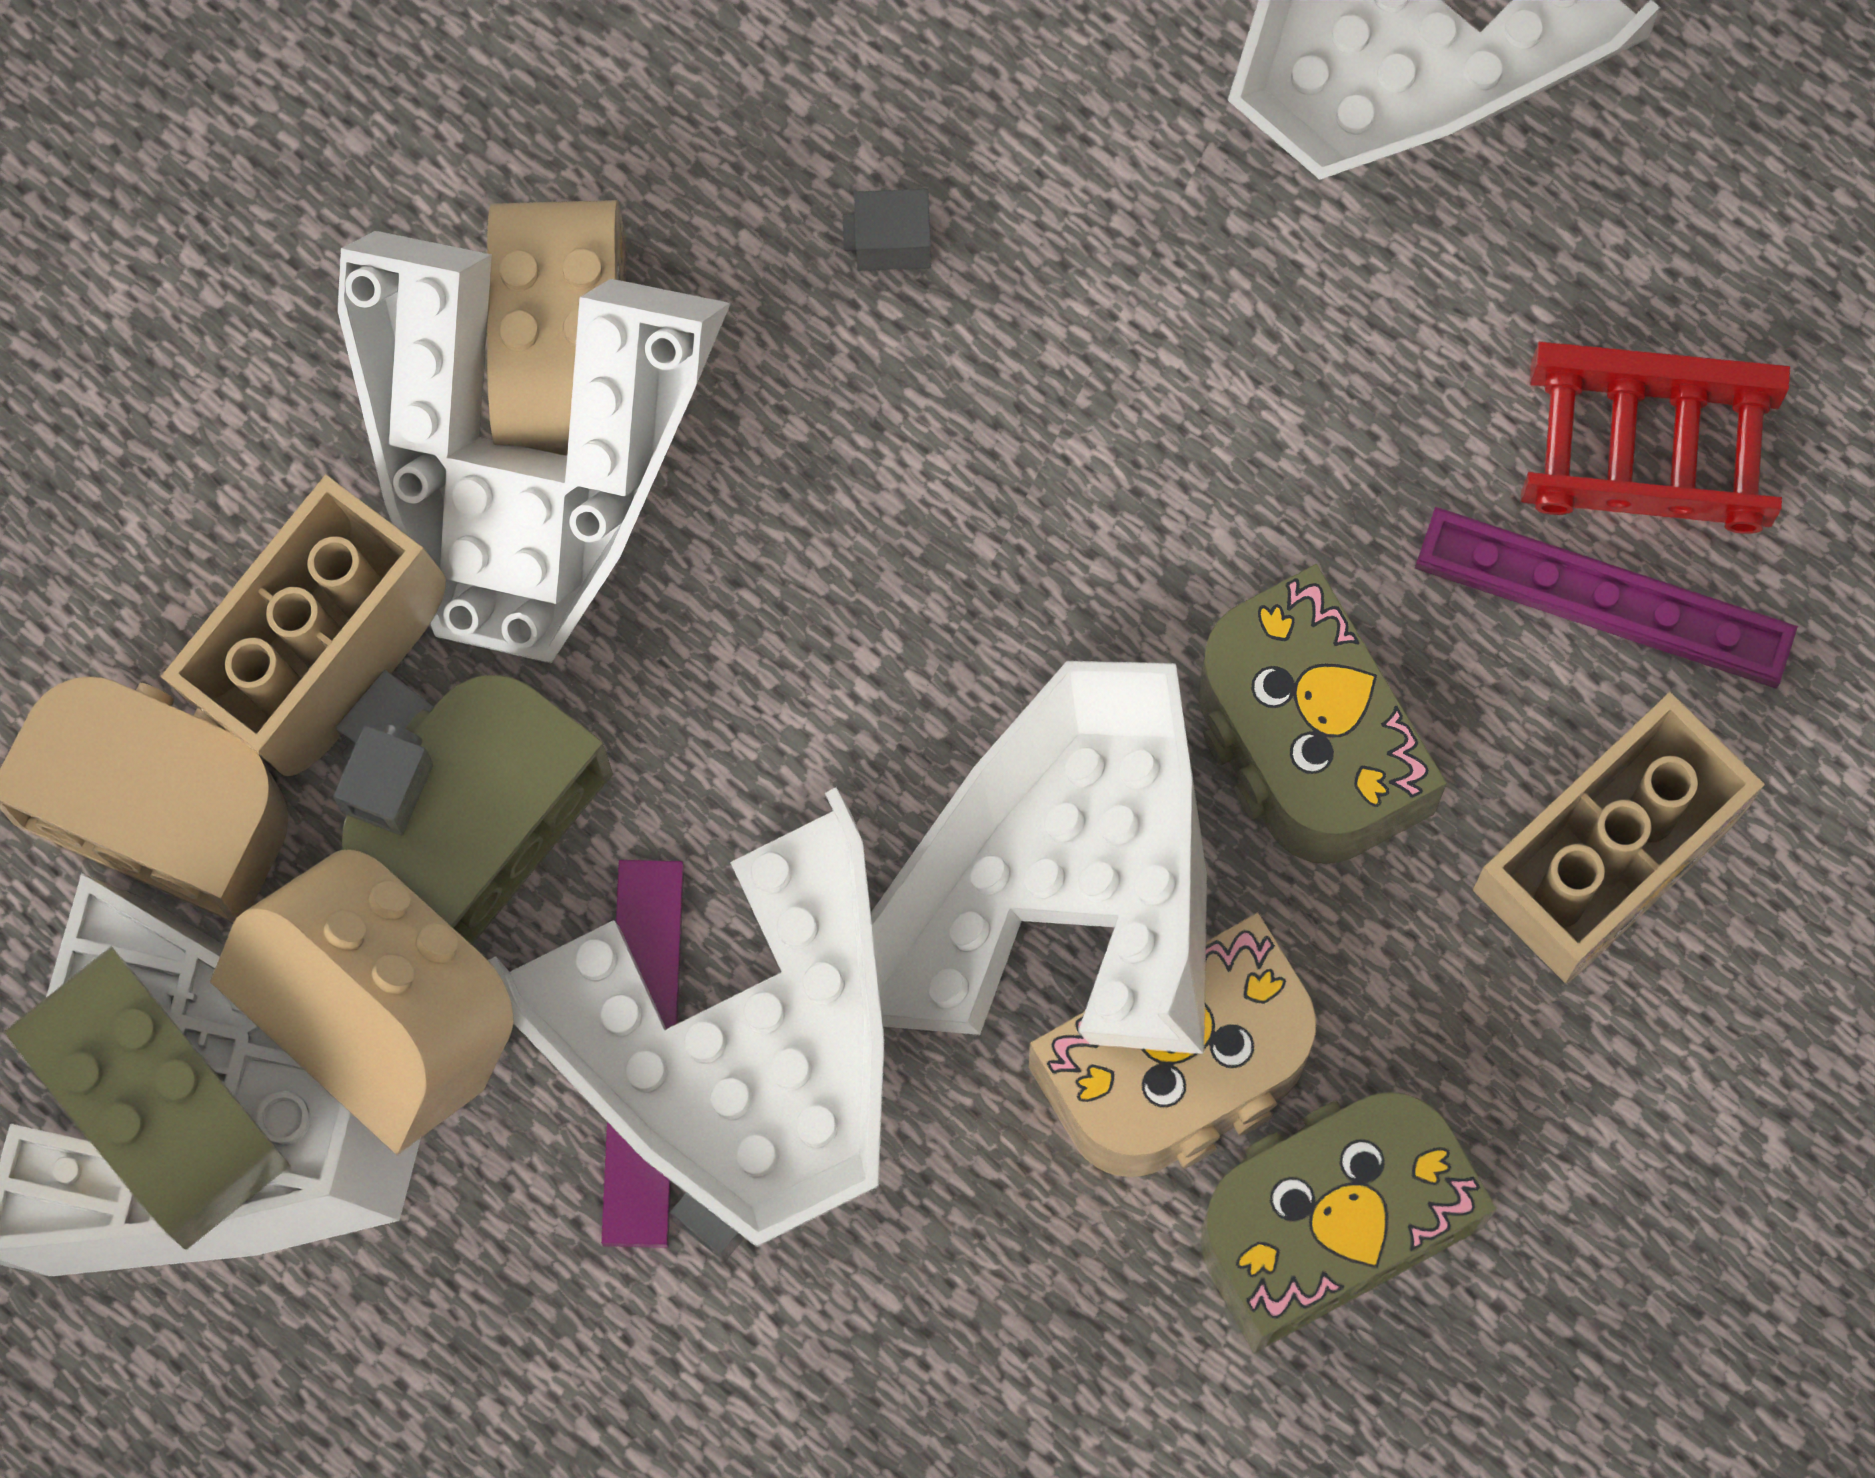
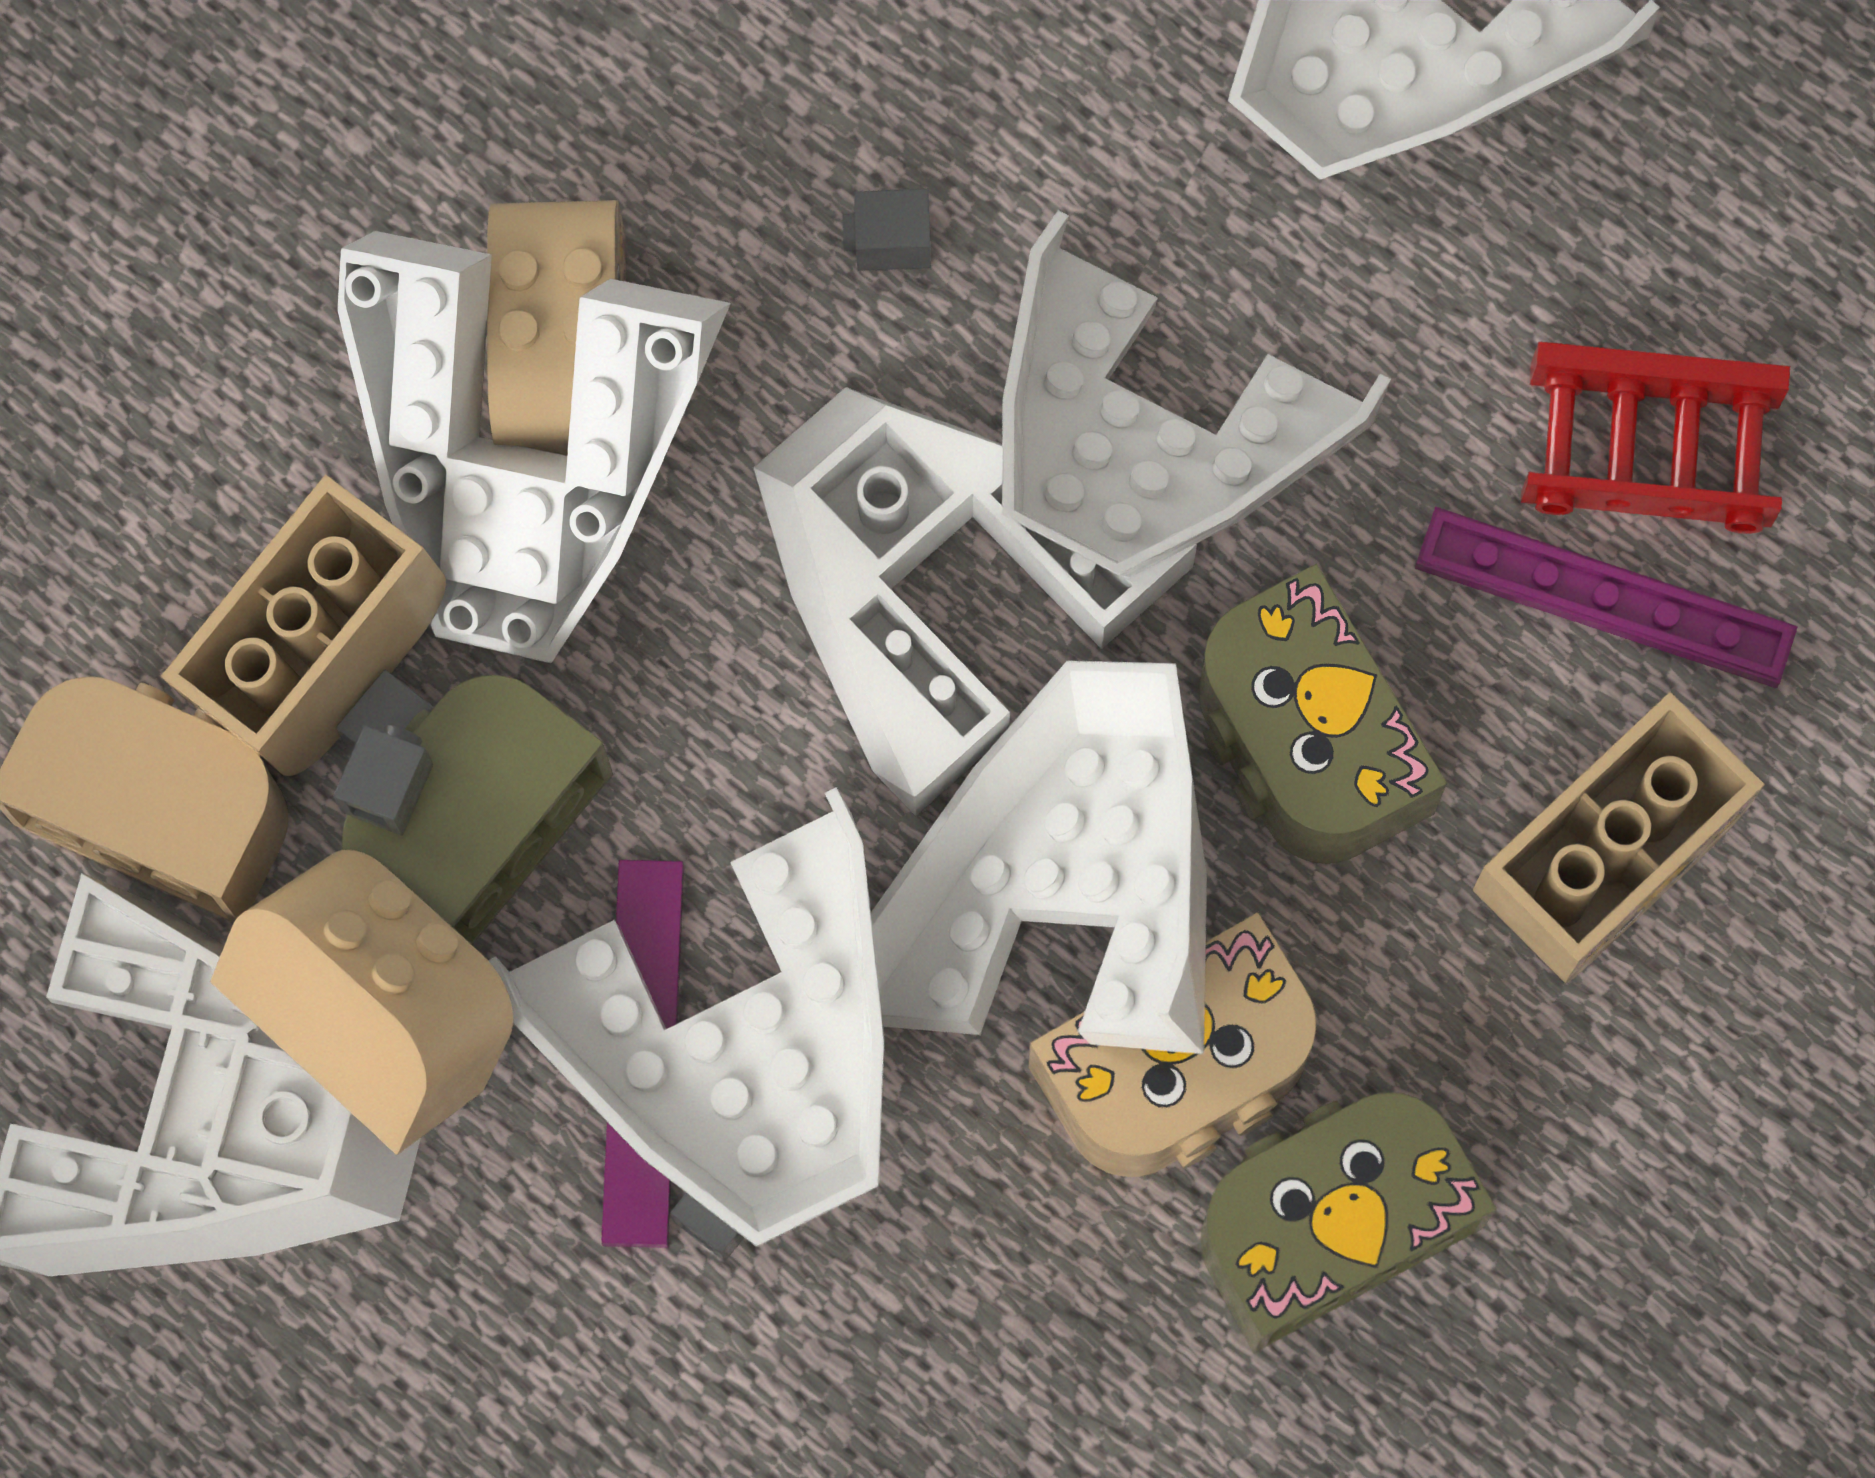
(146, 1099): olive brick -> none
(857, 509): none -> white piece
(1118, 470): none -> white piece

